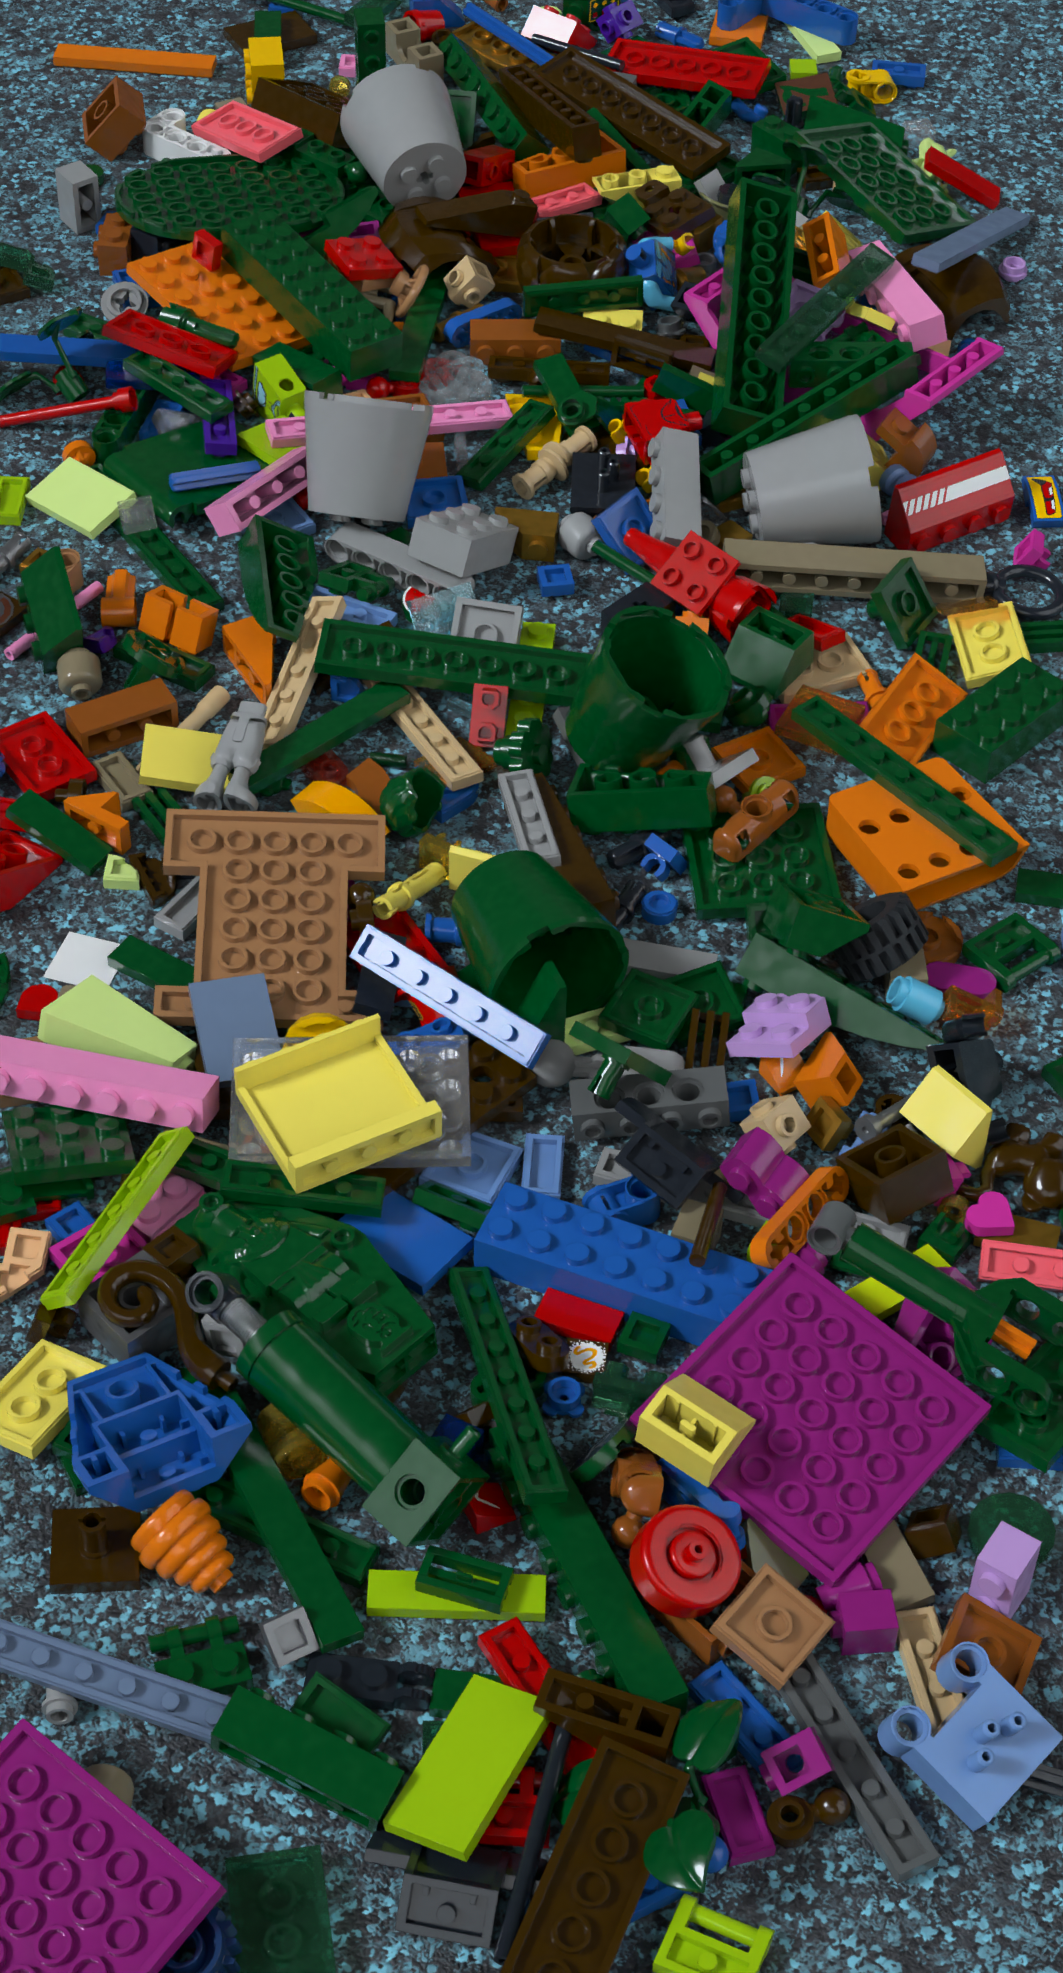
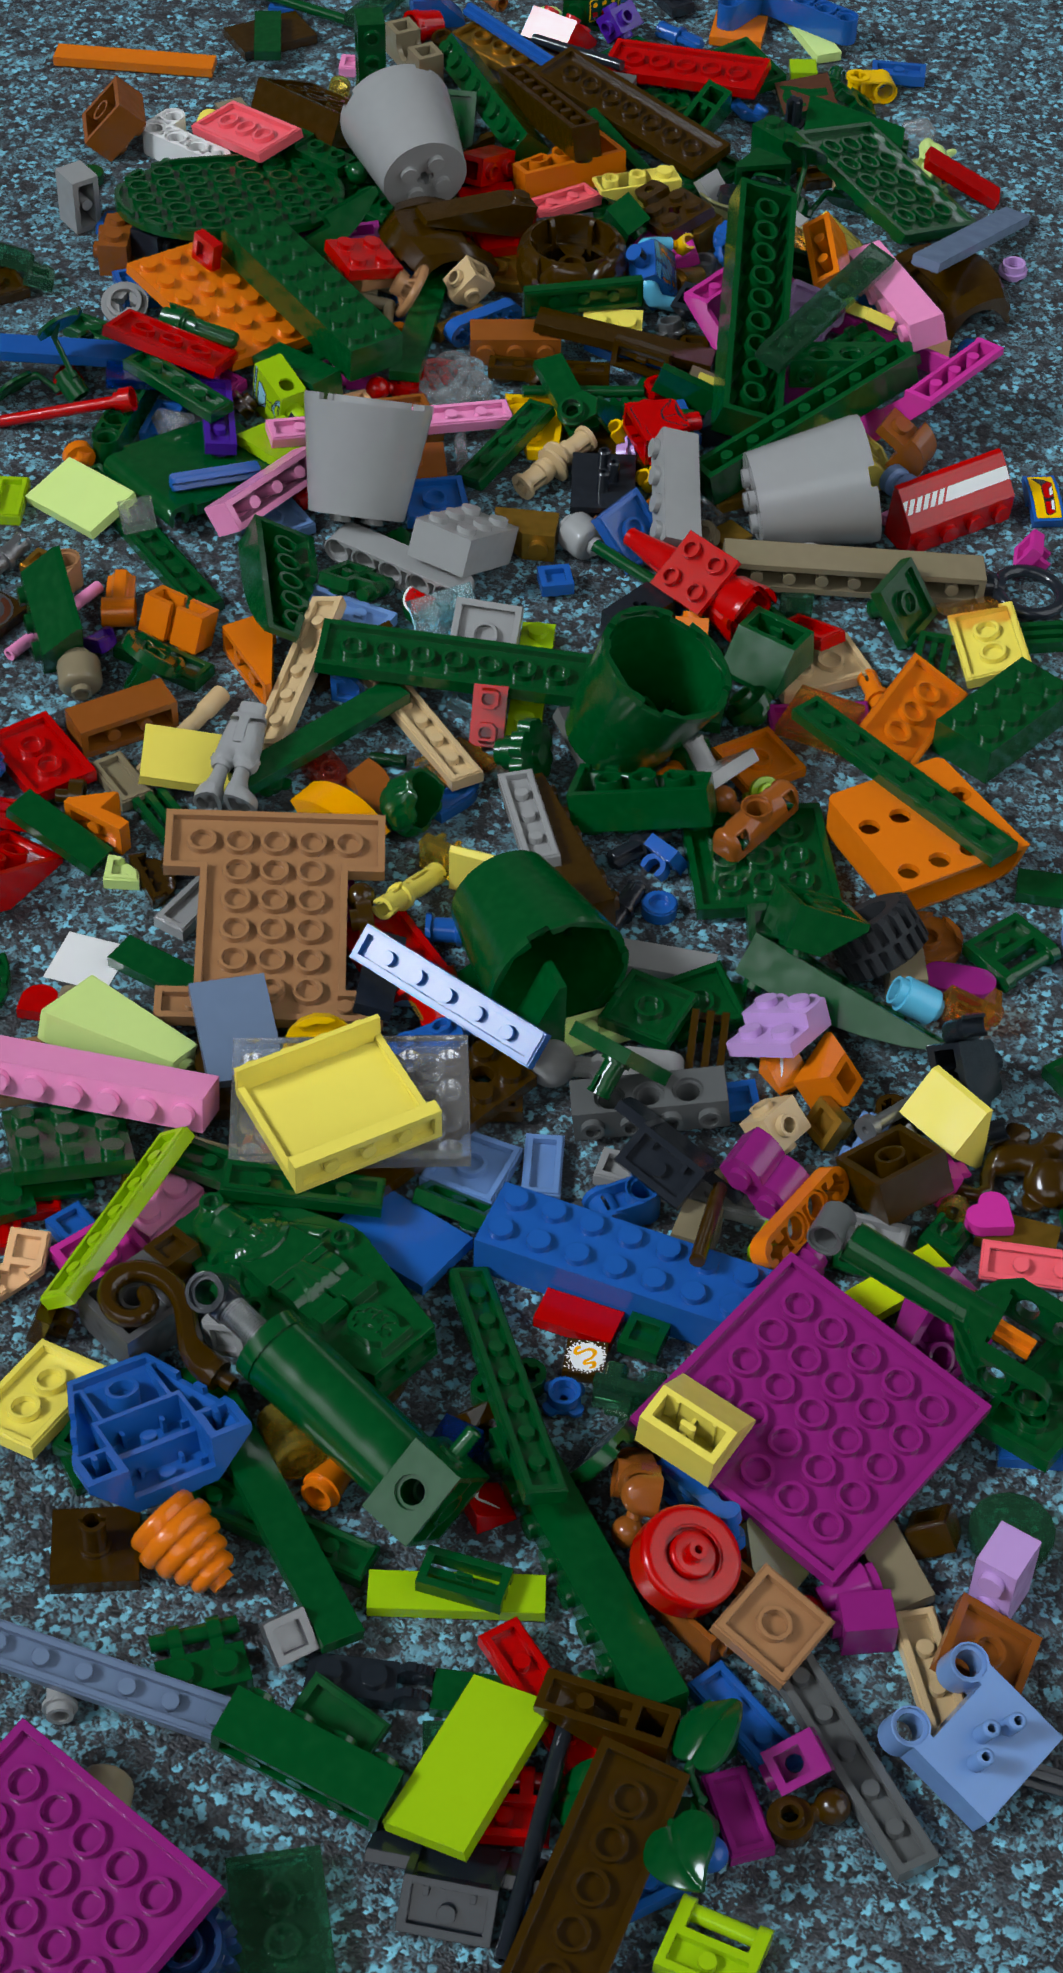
(262, 60): yellow brick -> none
(539, 1345): dark brown plate -> none

